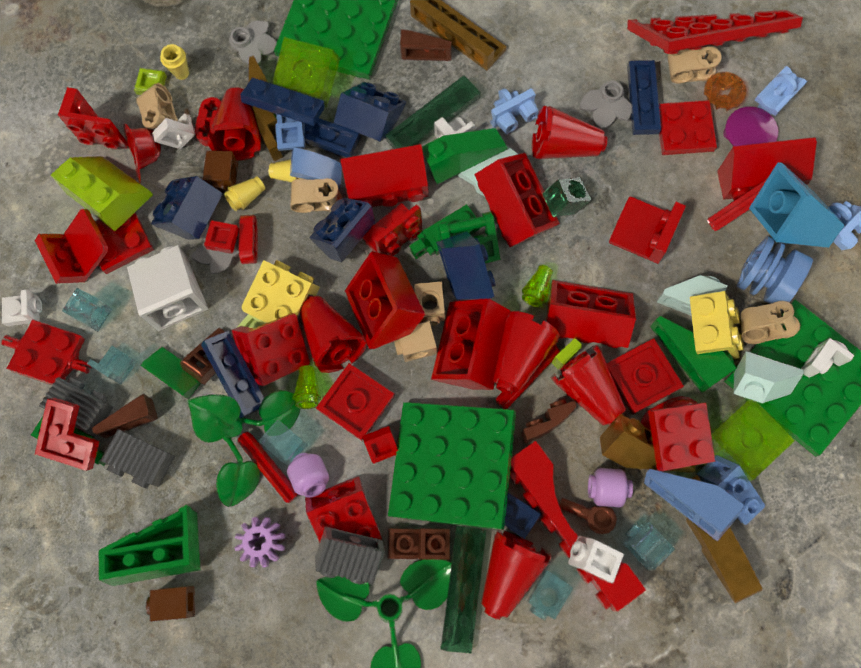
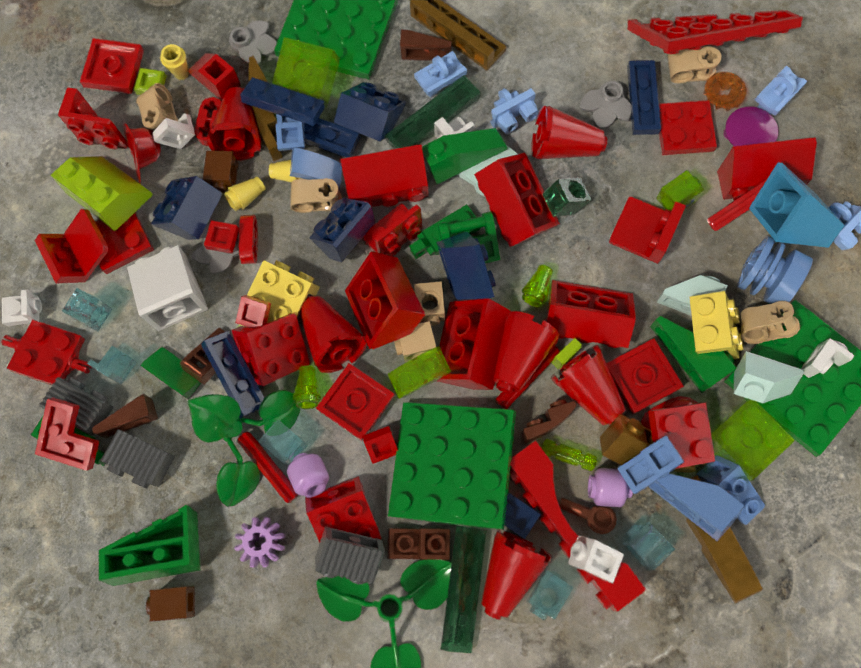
(112, 66): none -> red plate
(215, 74): none -> red slope
(252, 312): none -> plate
(419, 372): none -> clear neon green slope
(440, 73): none -> light blue hips
(569, 455): none -> clear neon green axle
(651, 465): none -> medium blue slope
(683, 189): none -> clear neon green brick

